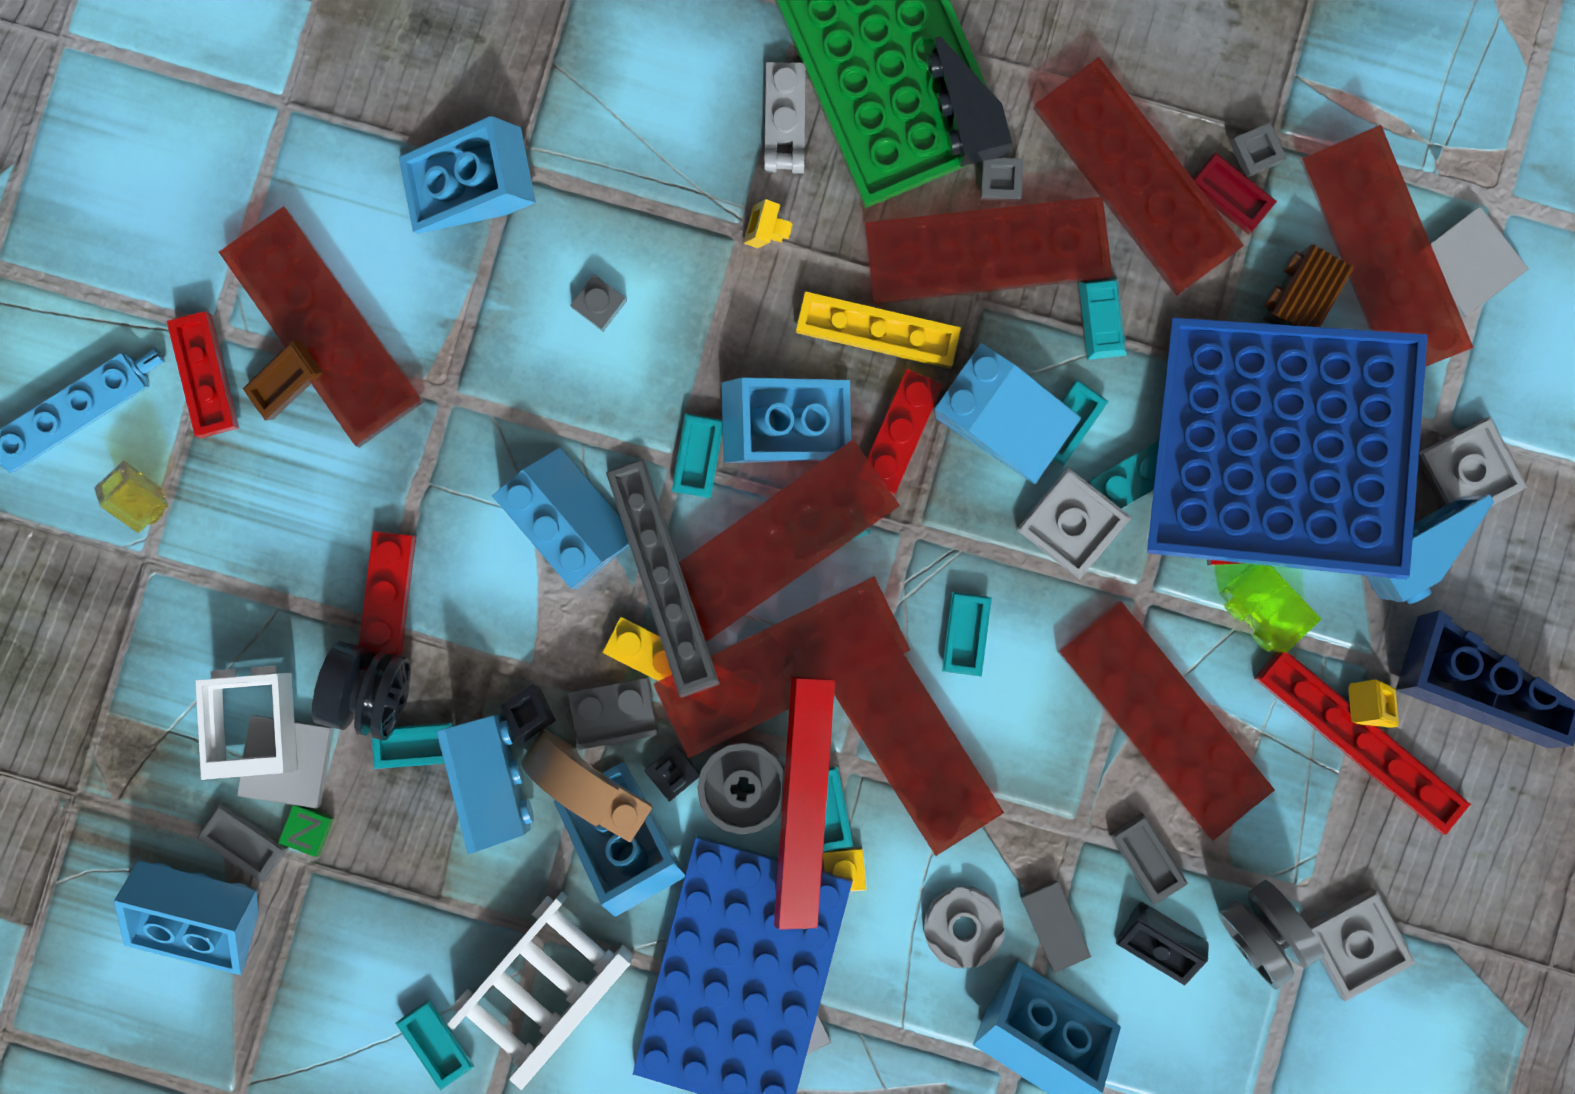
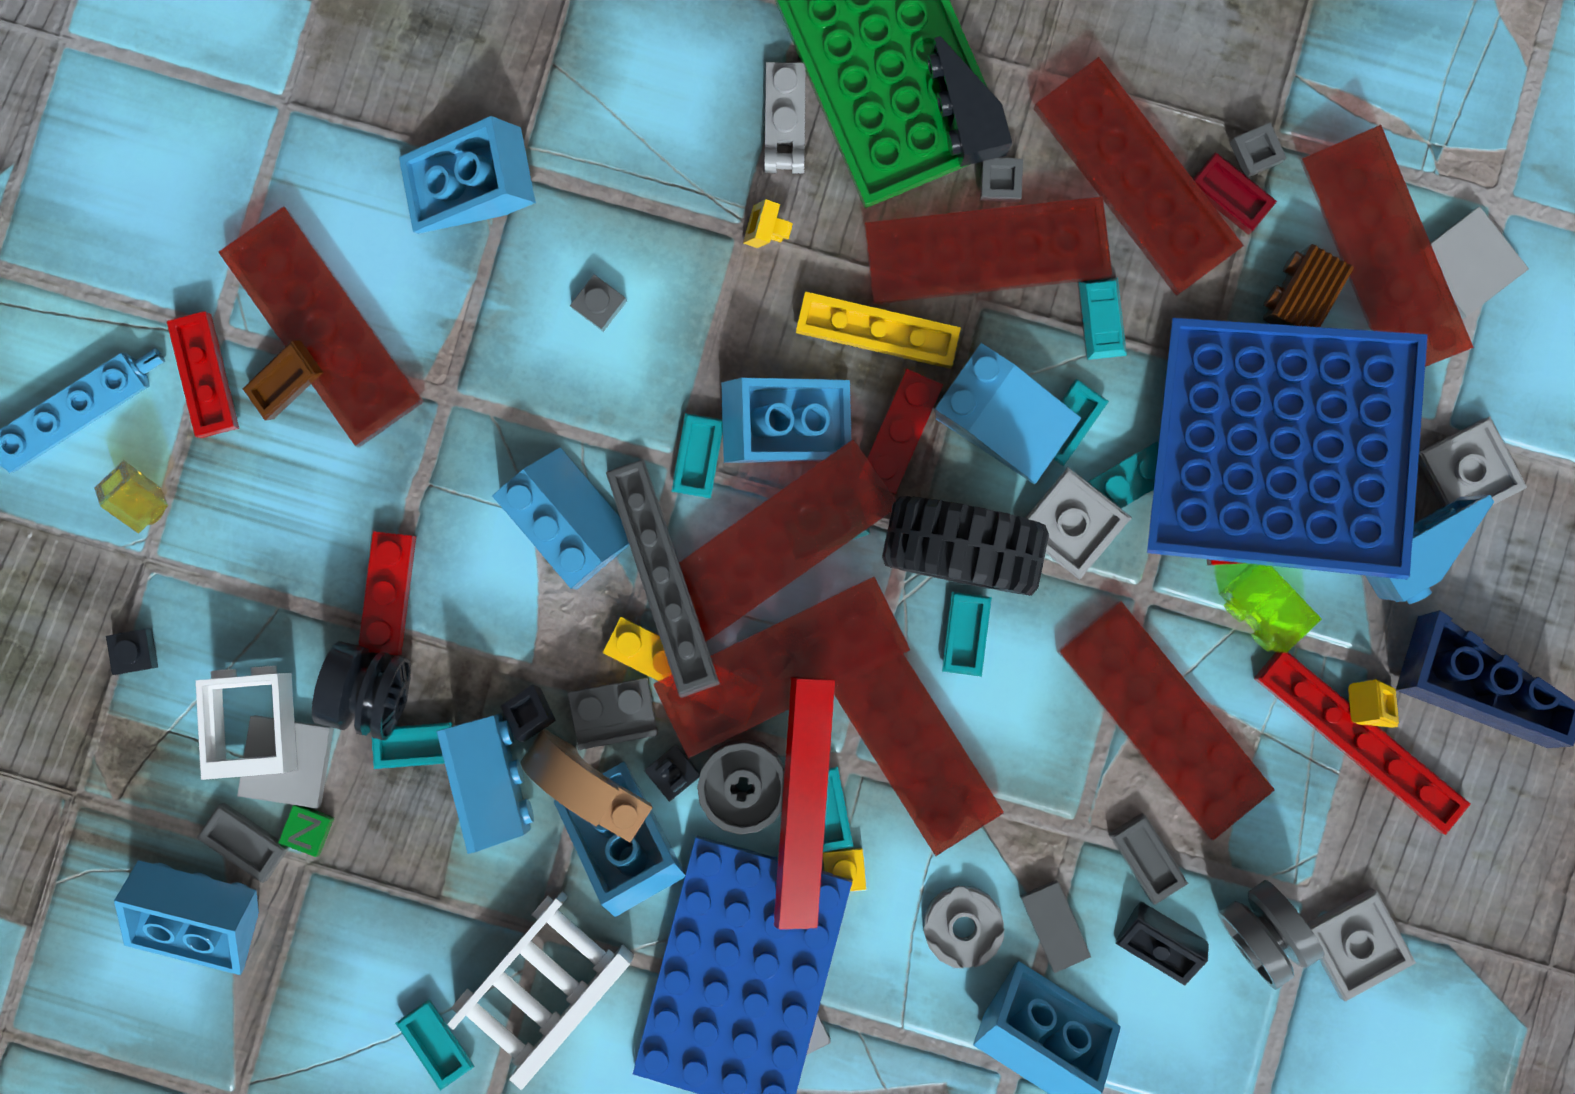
(131, 651): none -> black plate
(965, 544): none -> black tyre

